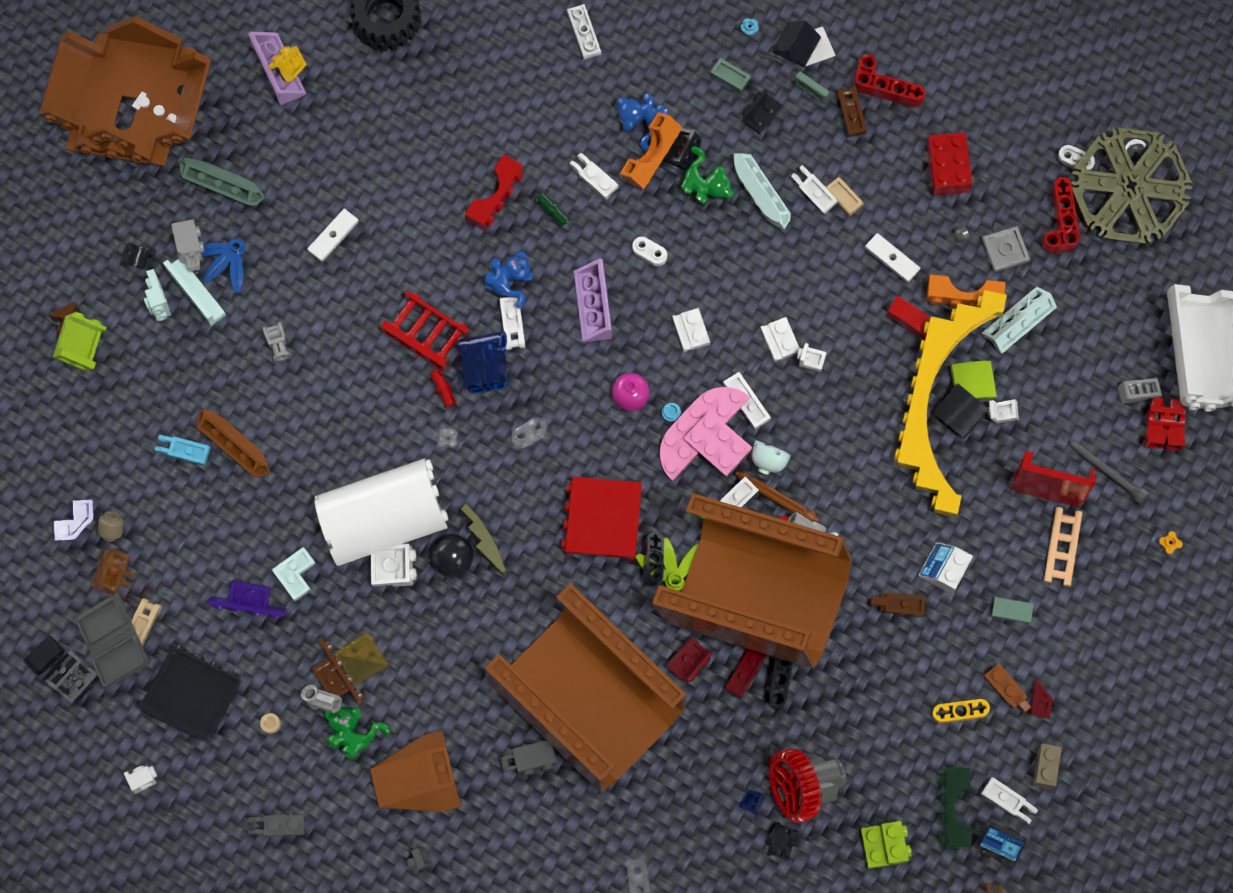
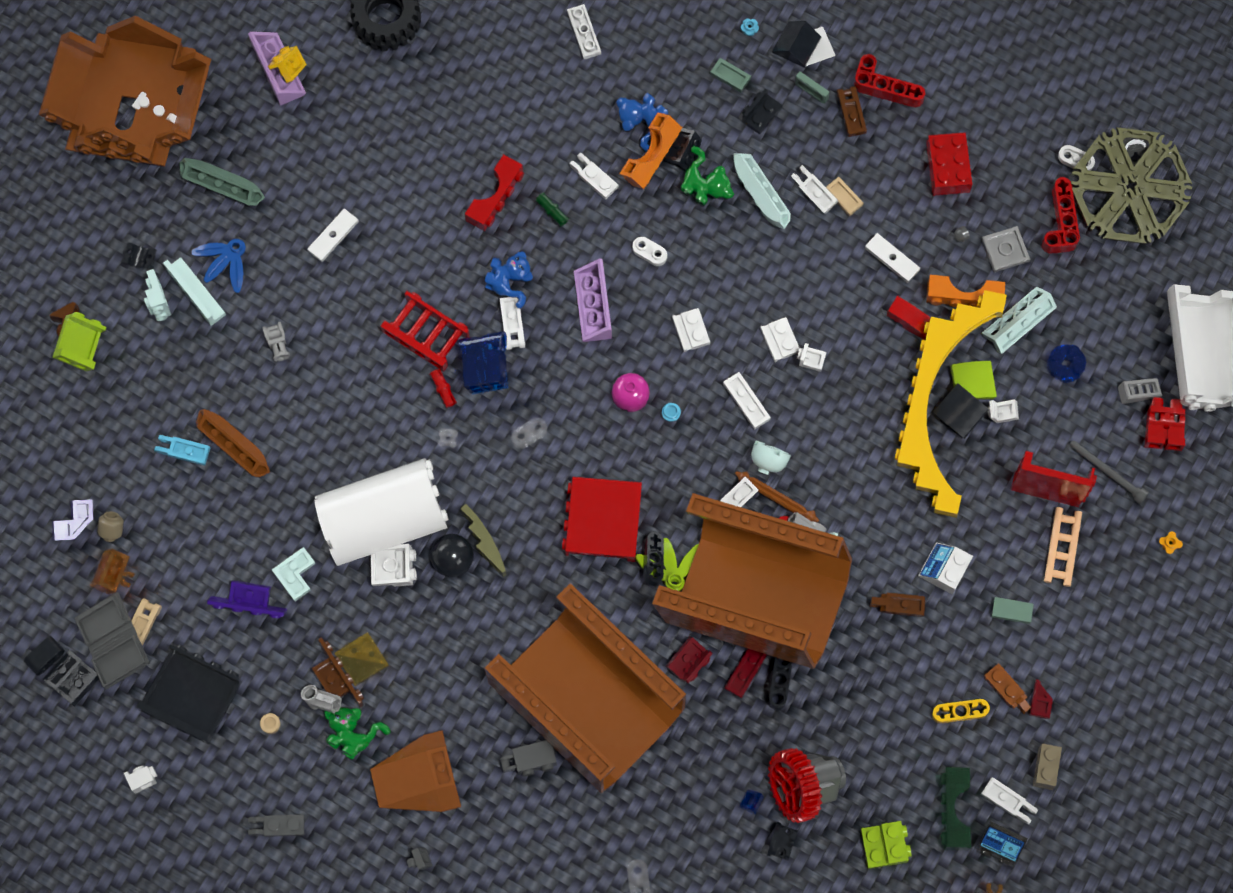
(187, 243): light grey hinge -> none
(705, 432): bright pink plate -> none
(1072, 354): none -> clear blue plate

